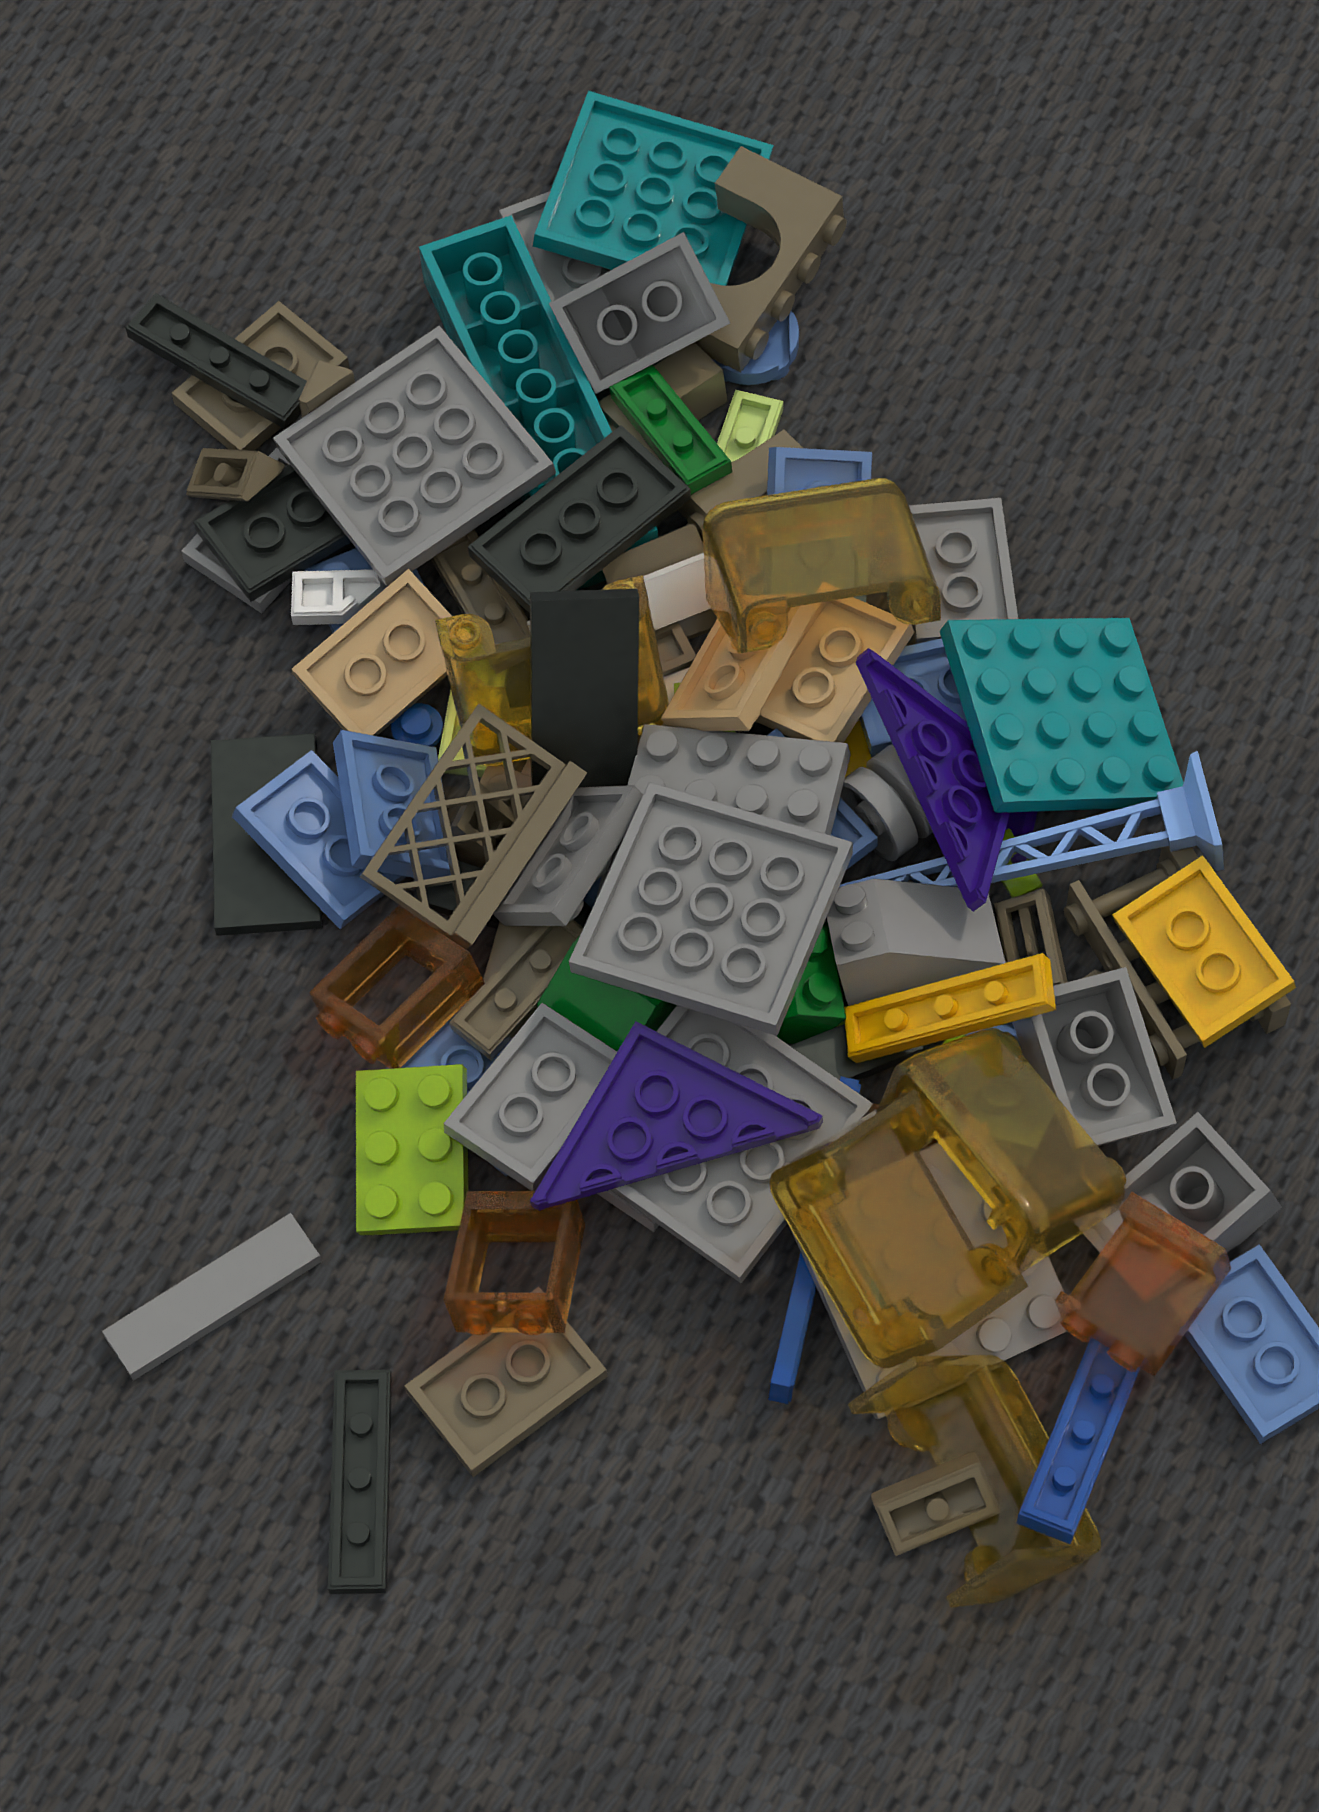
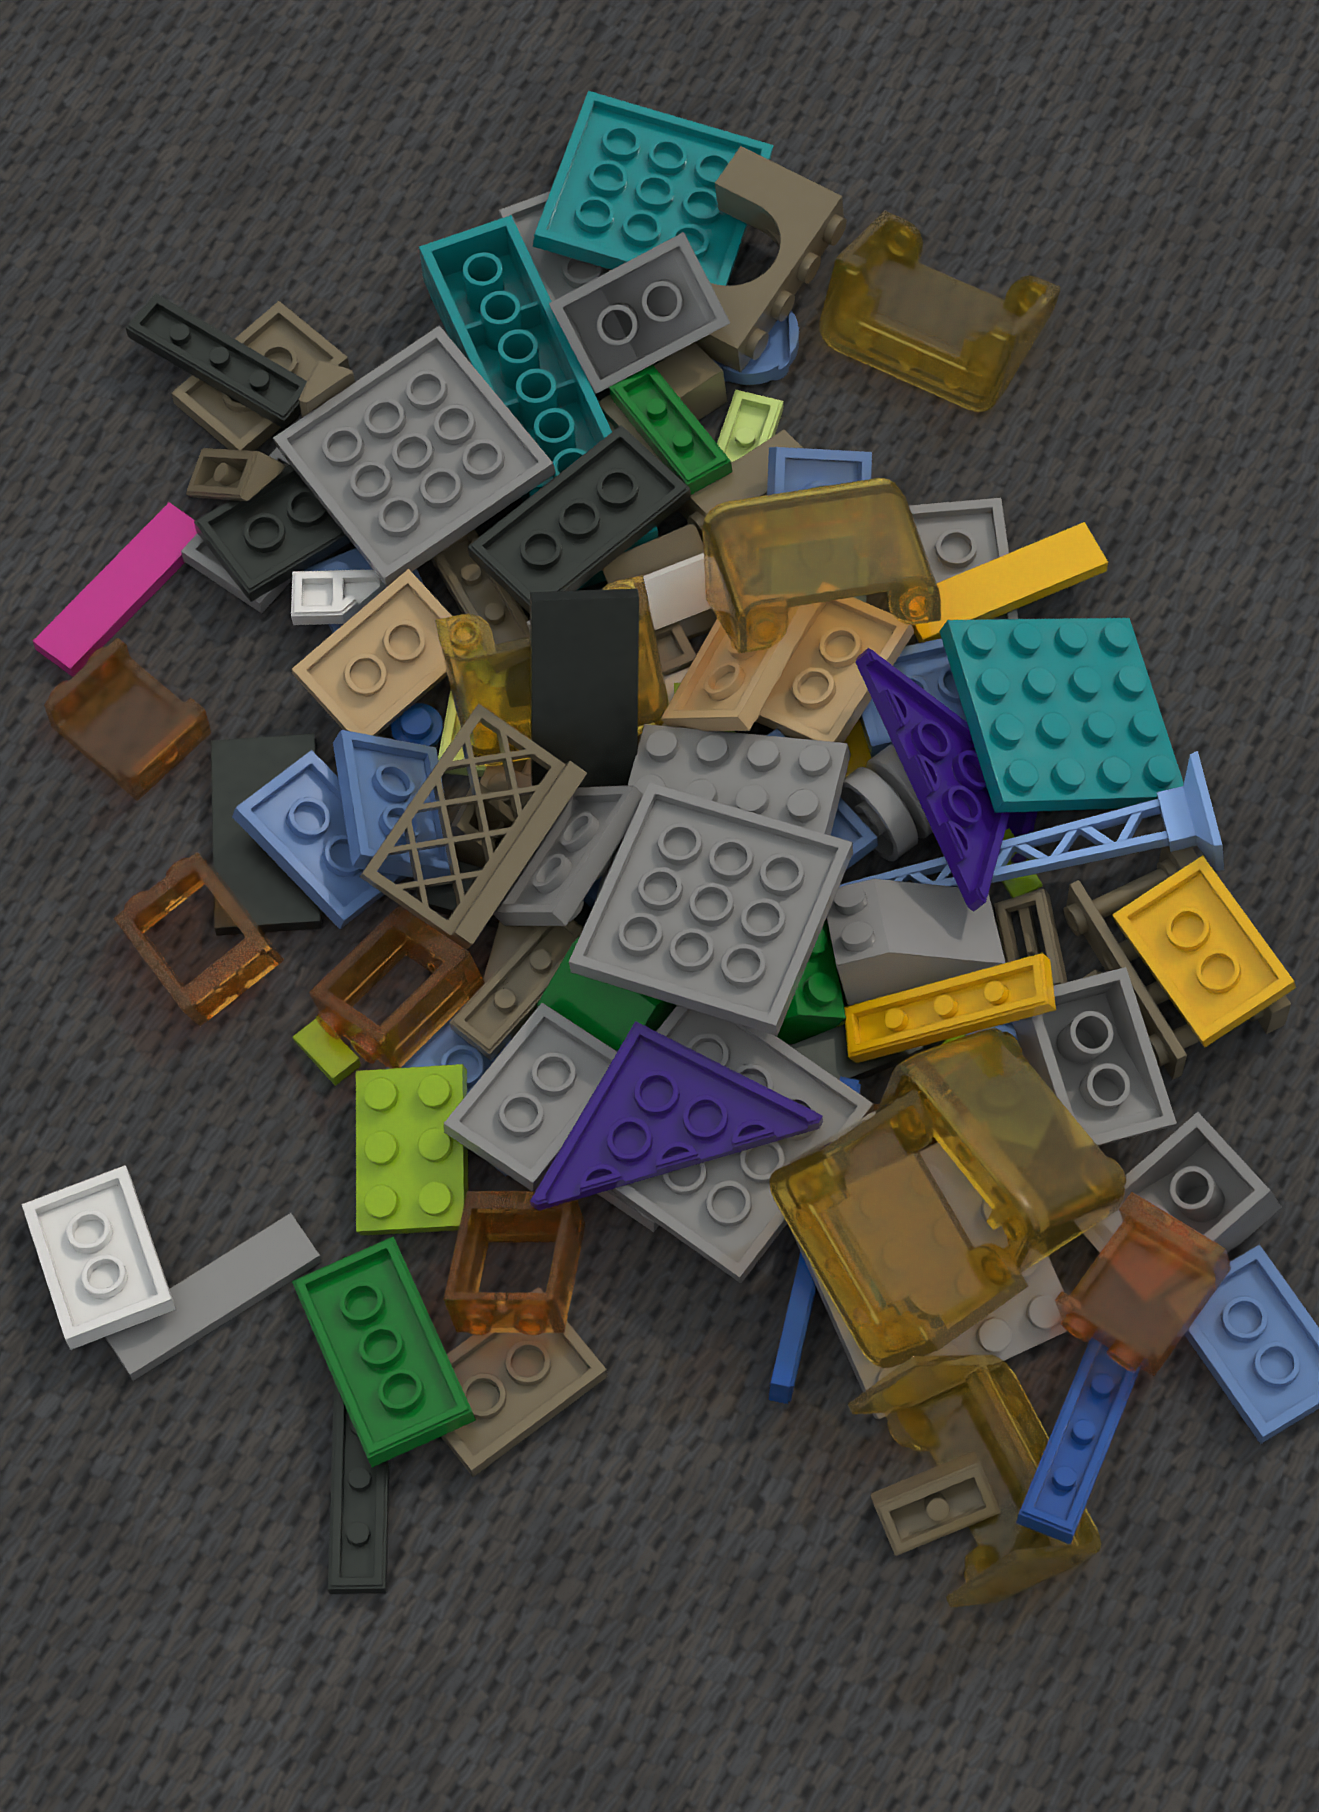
(98, 1257): none -> white plate
(117, 591): none -> dark pink tile
(125, 719): none -> clear orange panel
(229, 974): none -> clear orange window
(329, 1054): none -> lime piece
(383, 1351): none -> green tile
(926, 323): none -> clear yellow windscreen
(1017, 579): none -> yellow tile

